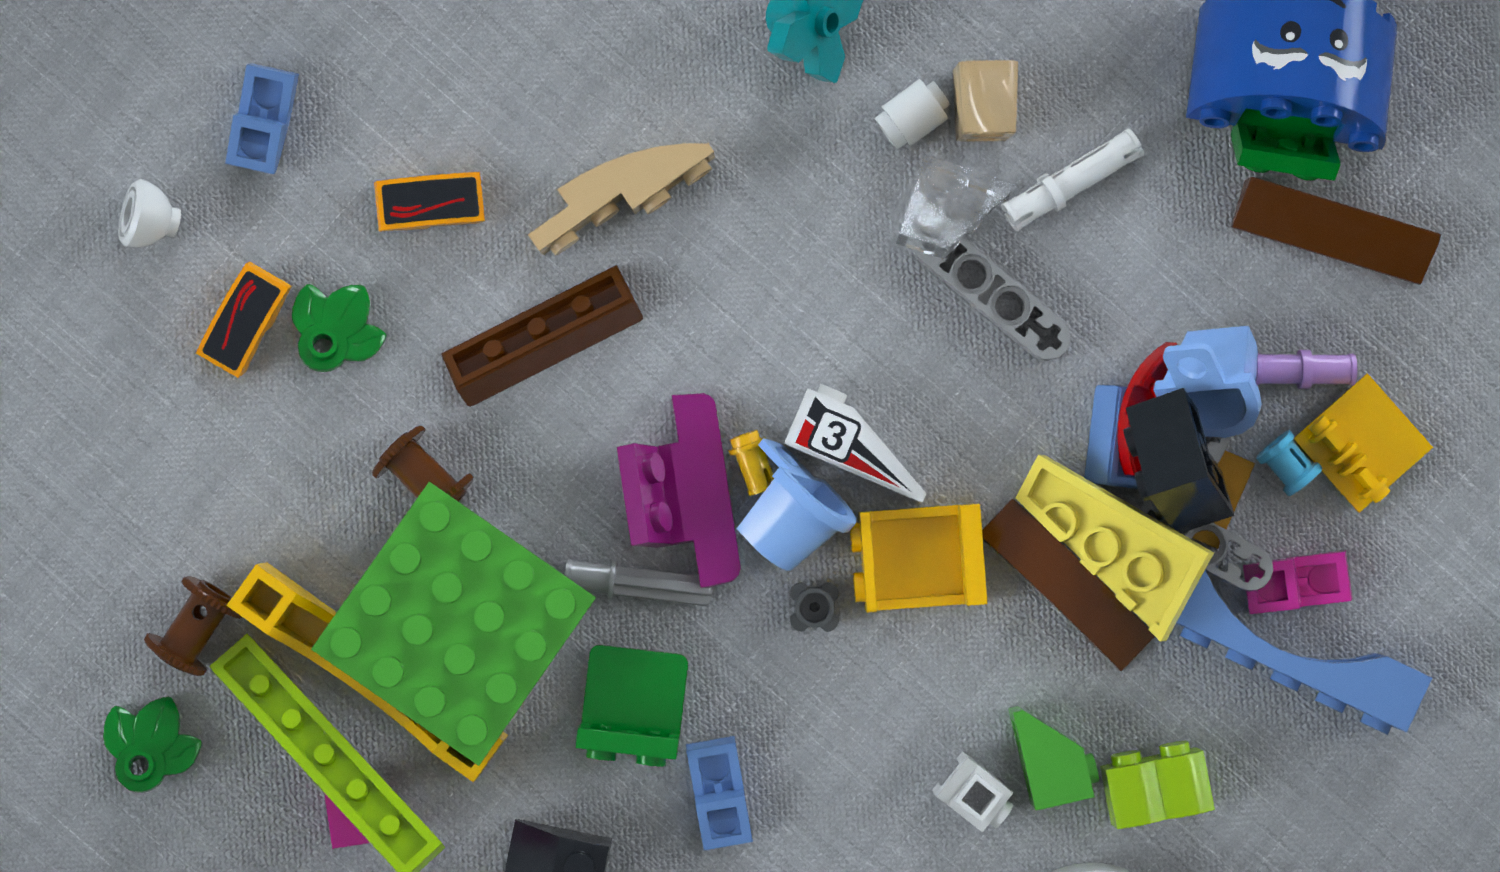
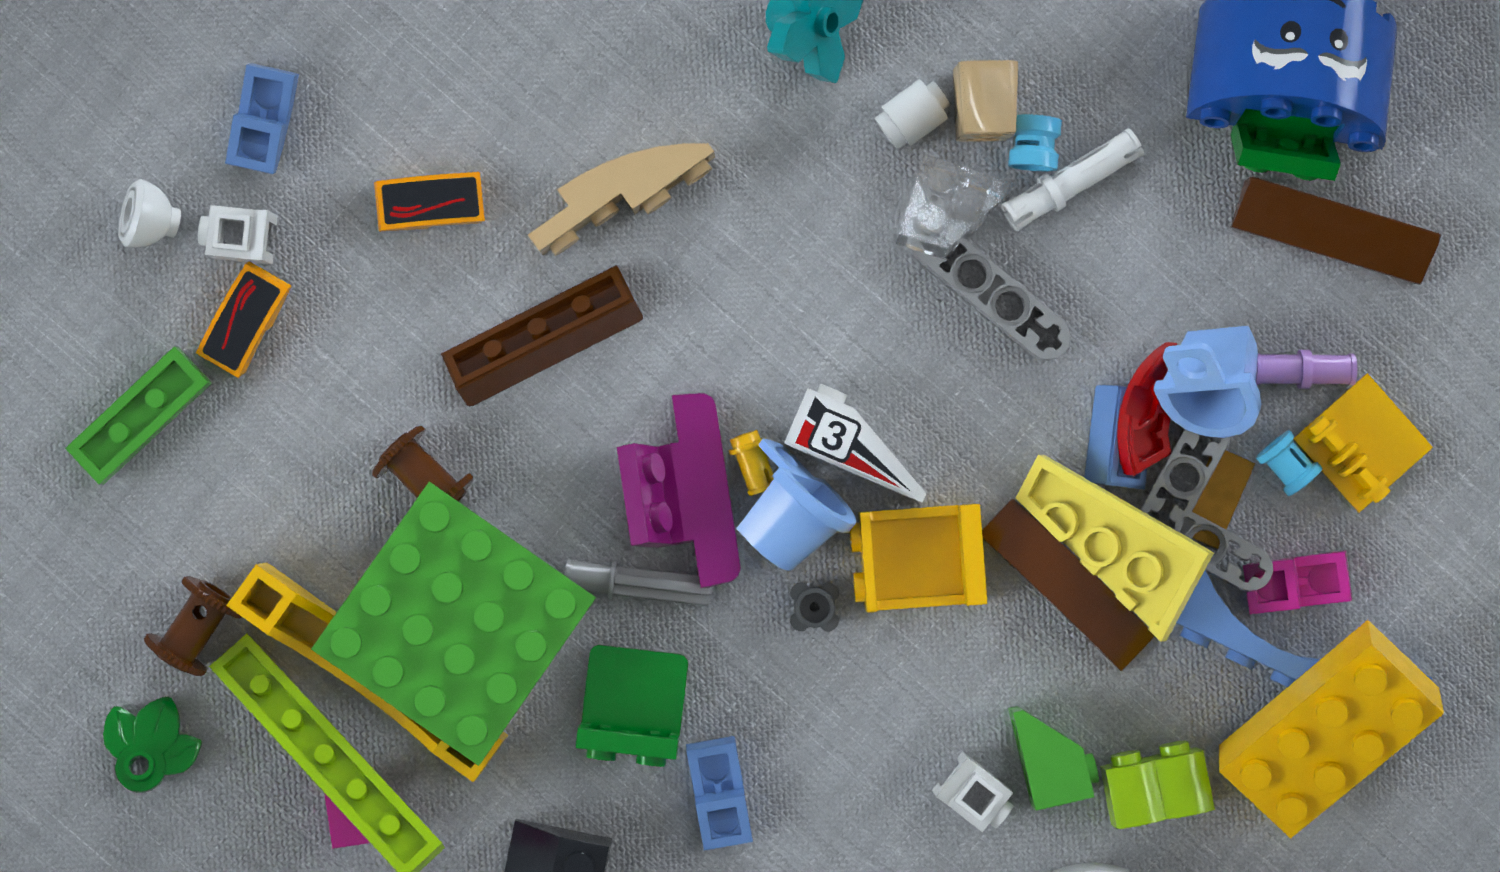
(138, 415): none -> bright green plate
(236, 234): none -> white window
(338, 319): green plate -> none
(1035, 143): none -> medium azure wheel
(1176, 462): black brick -> none
(1330, 729): none -> yellow brick

